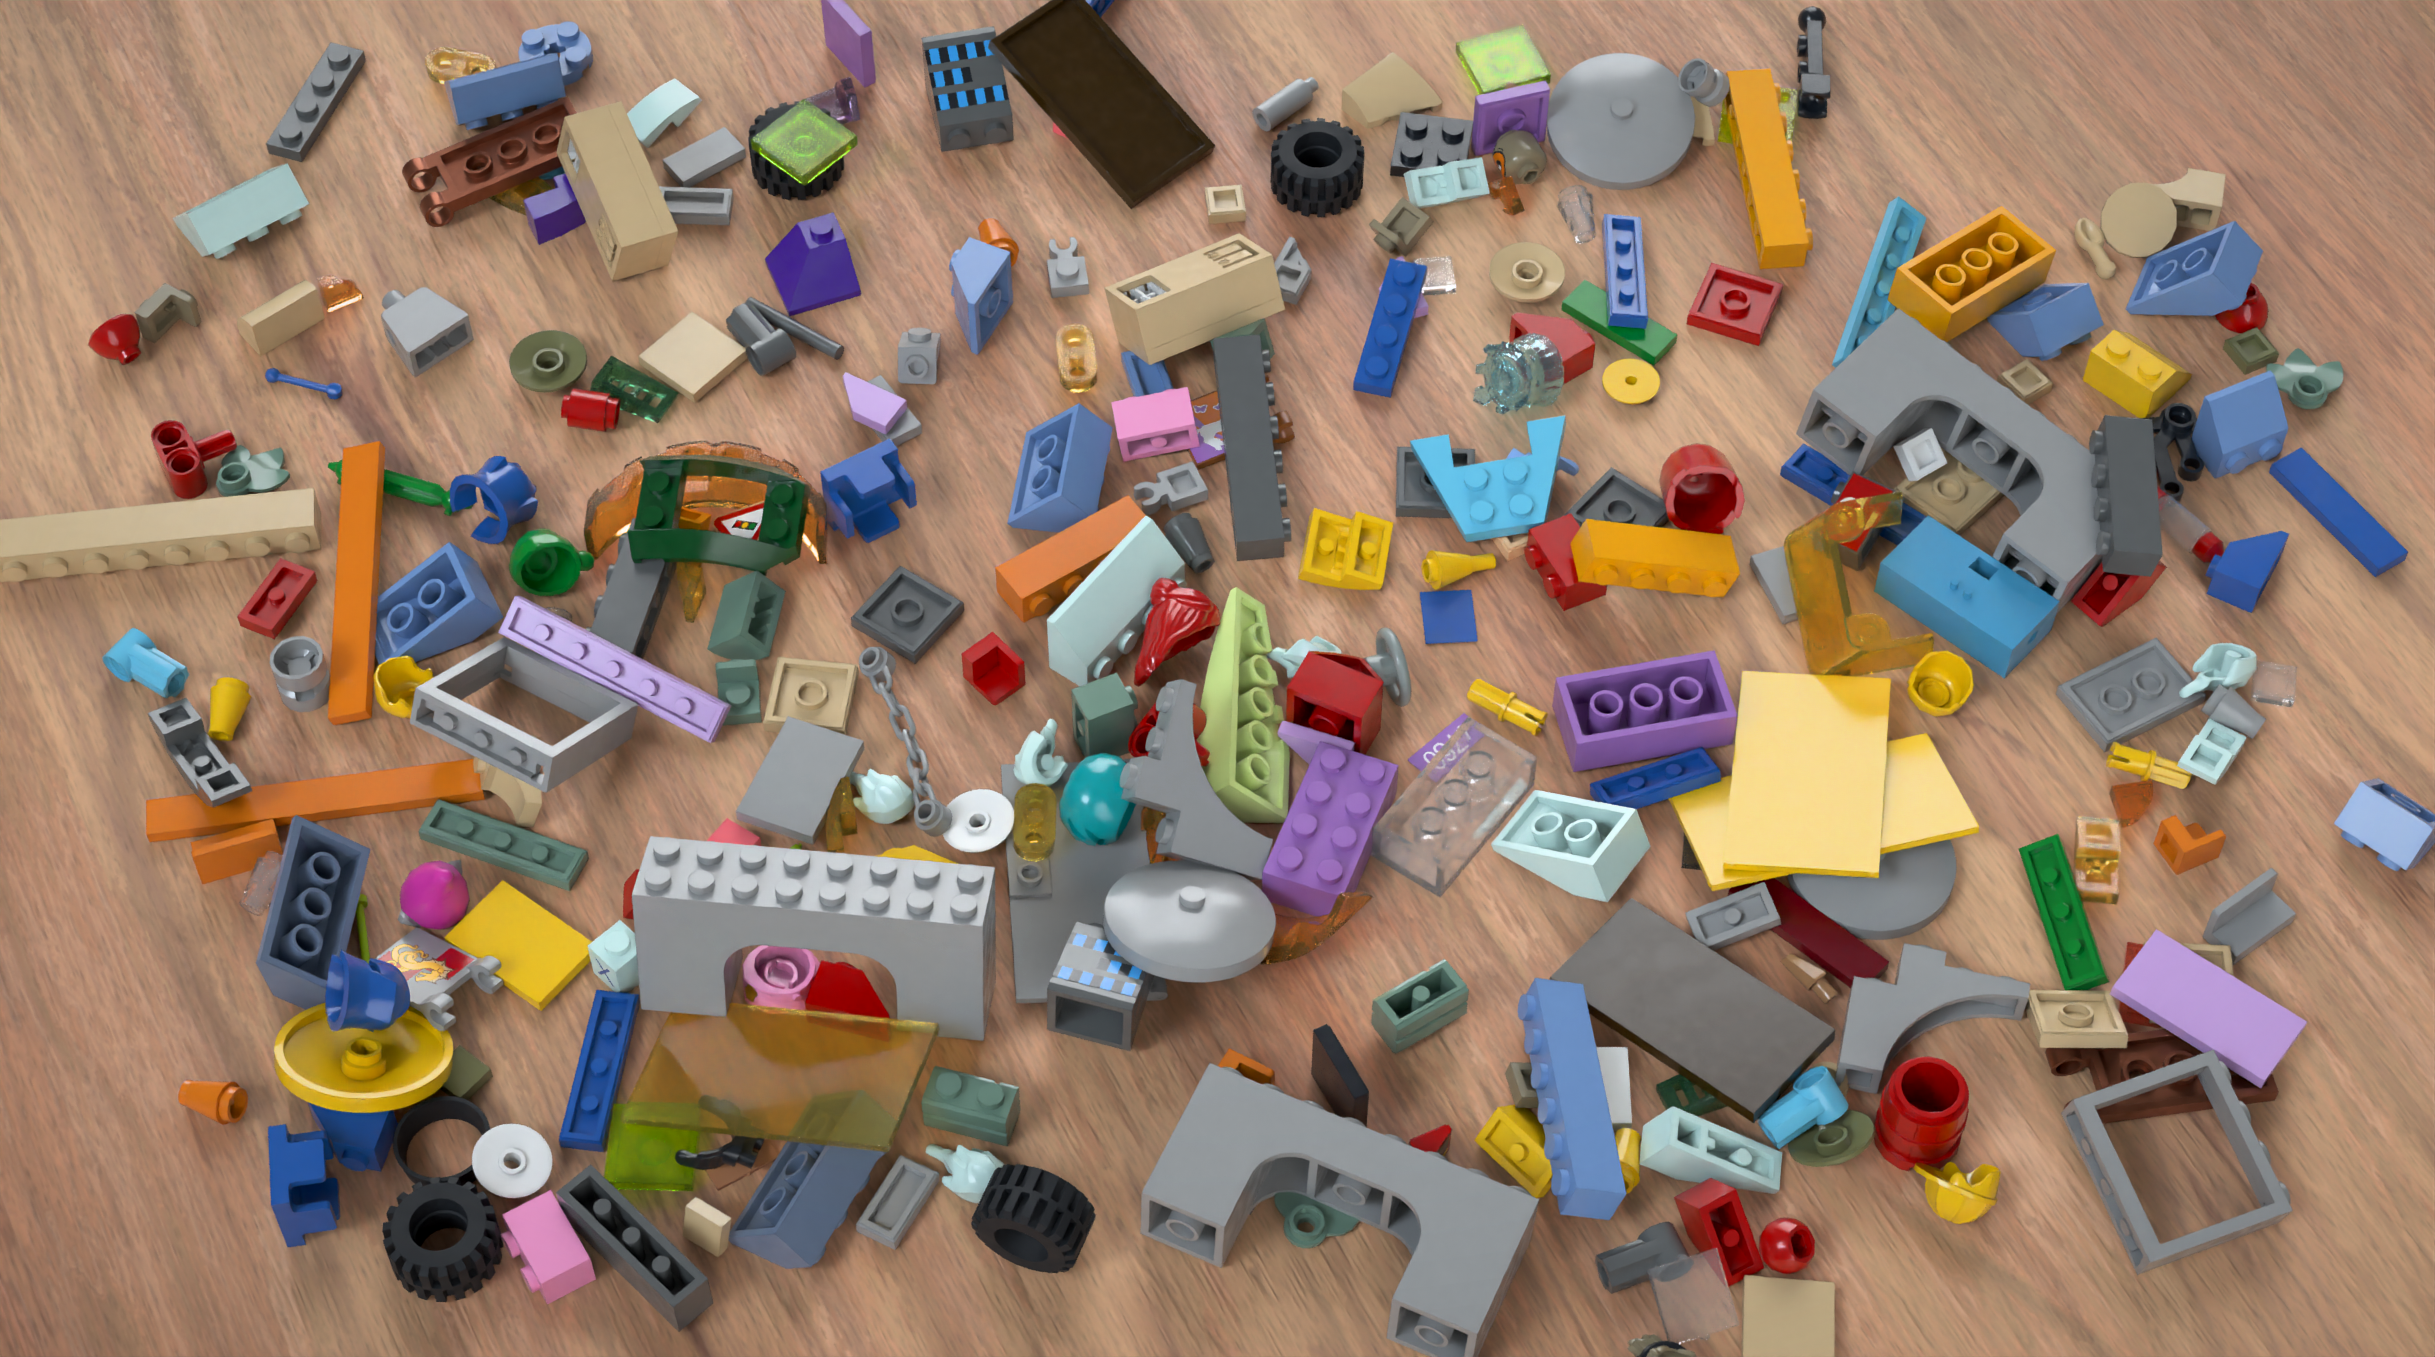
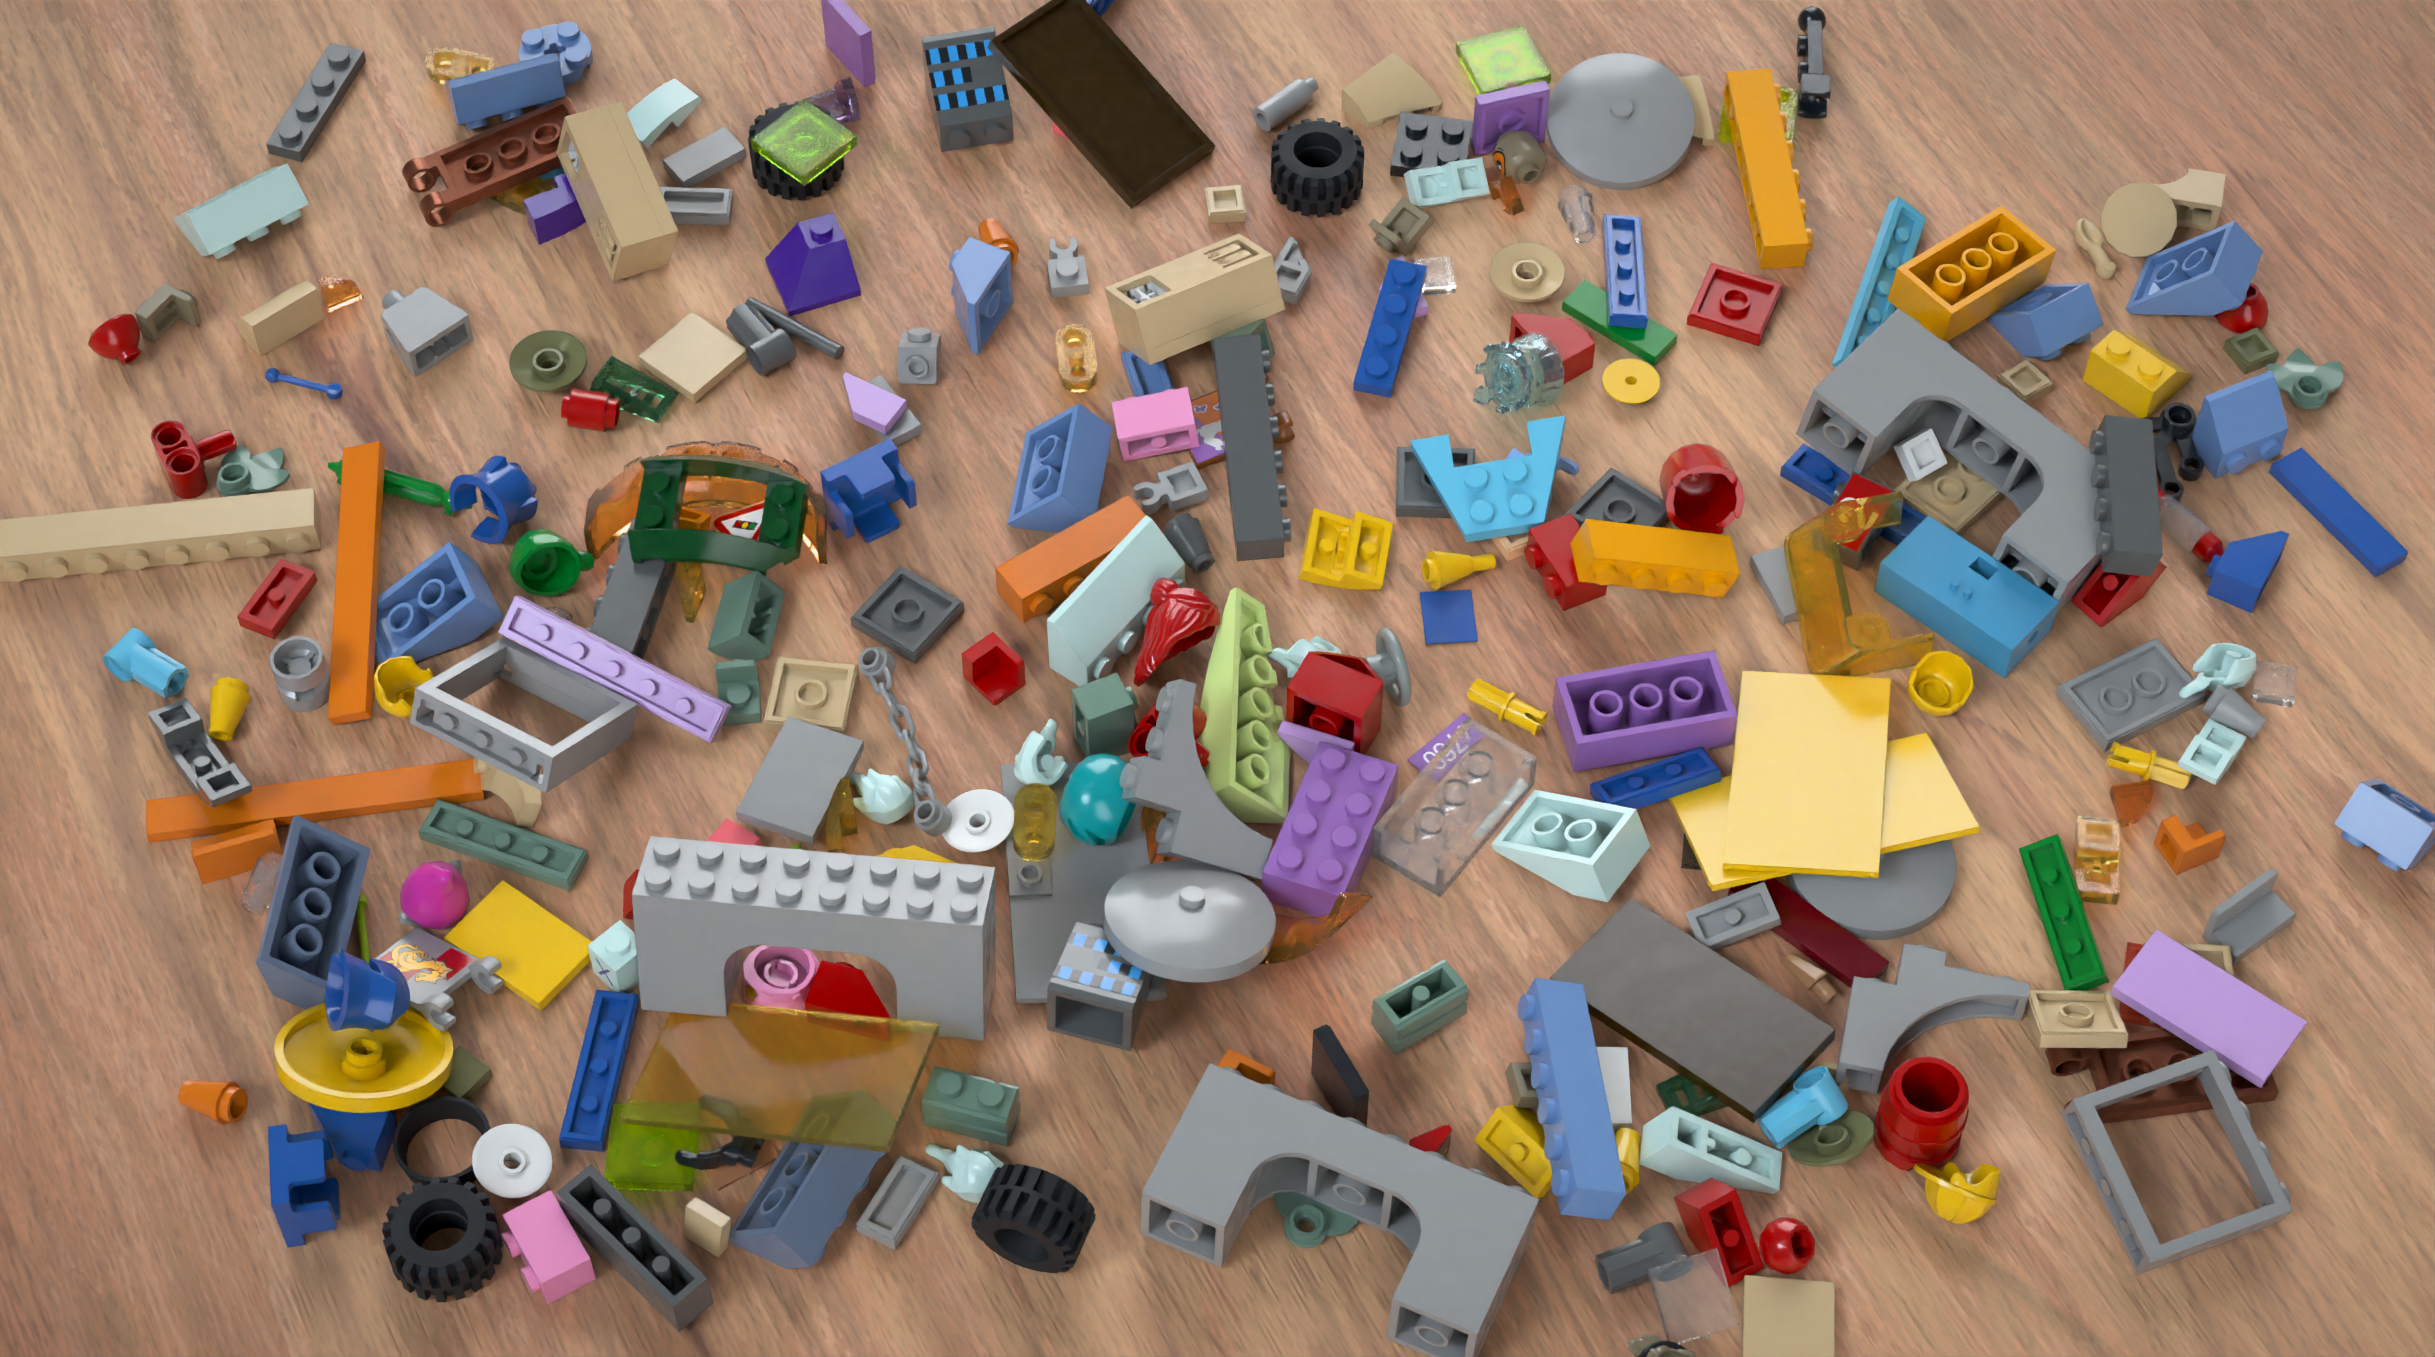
(1703, 82): light grey wheel -> none

